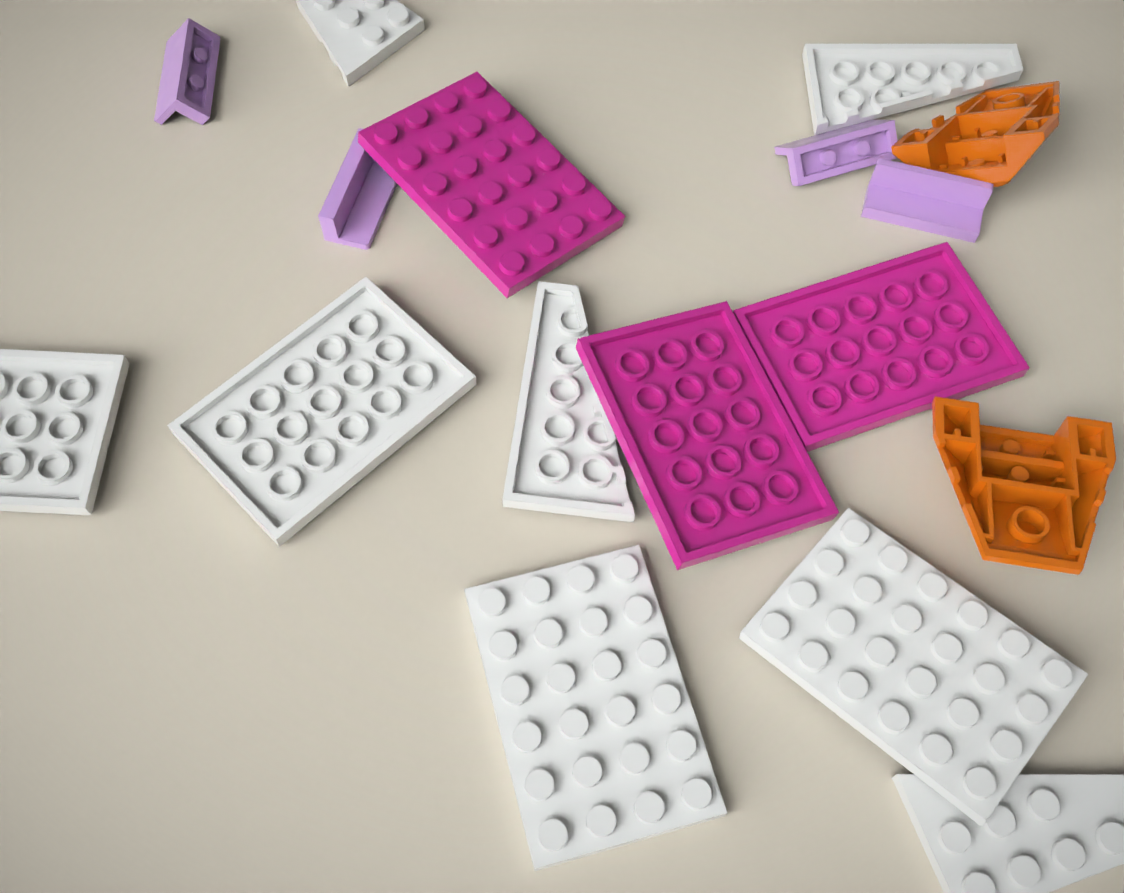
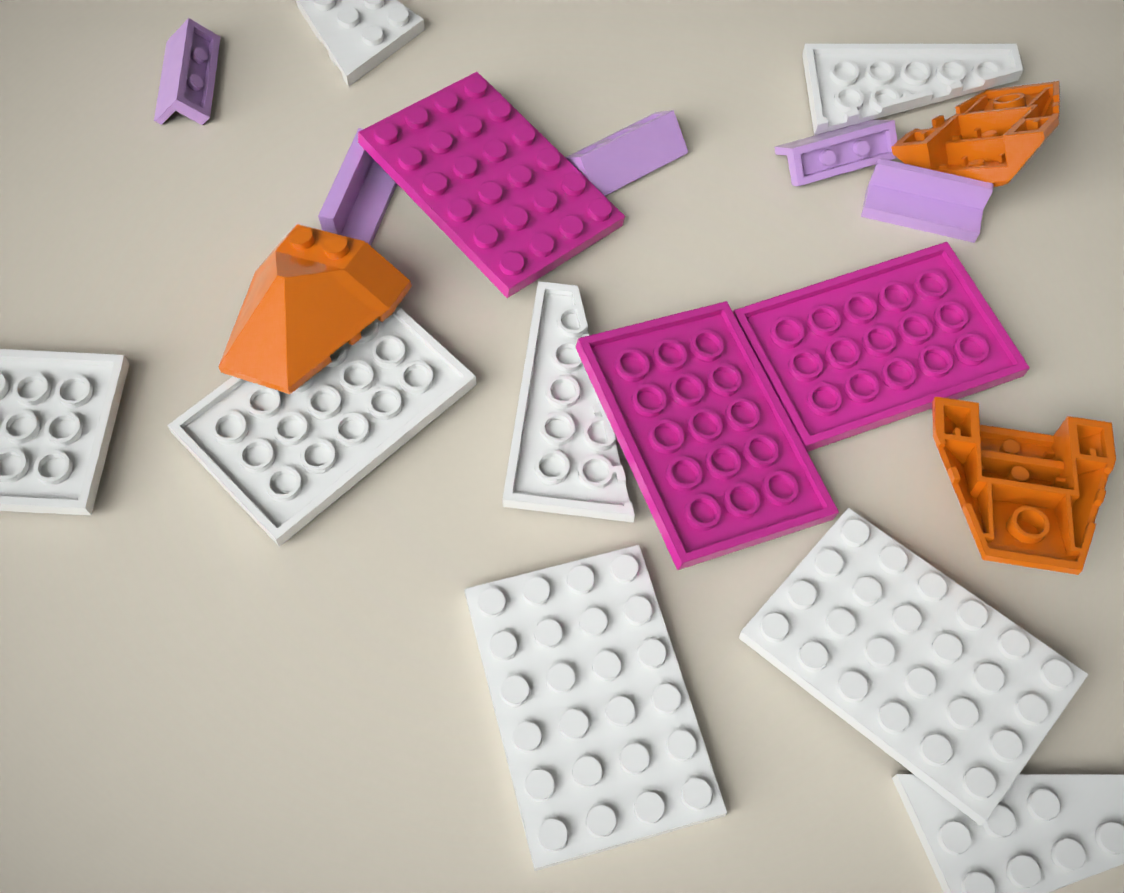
(308, 304): none -> orange wedge
(631, 152): none -> lavender panel

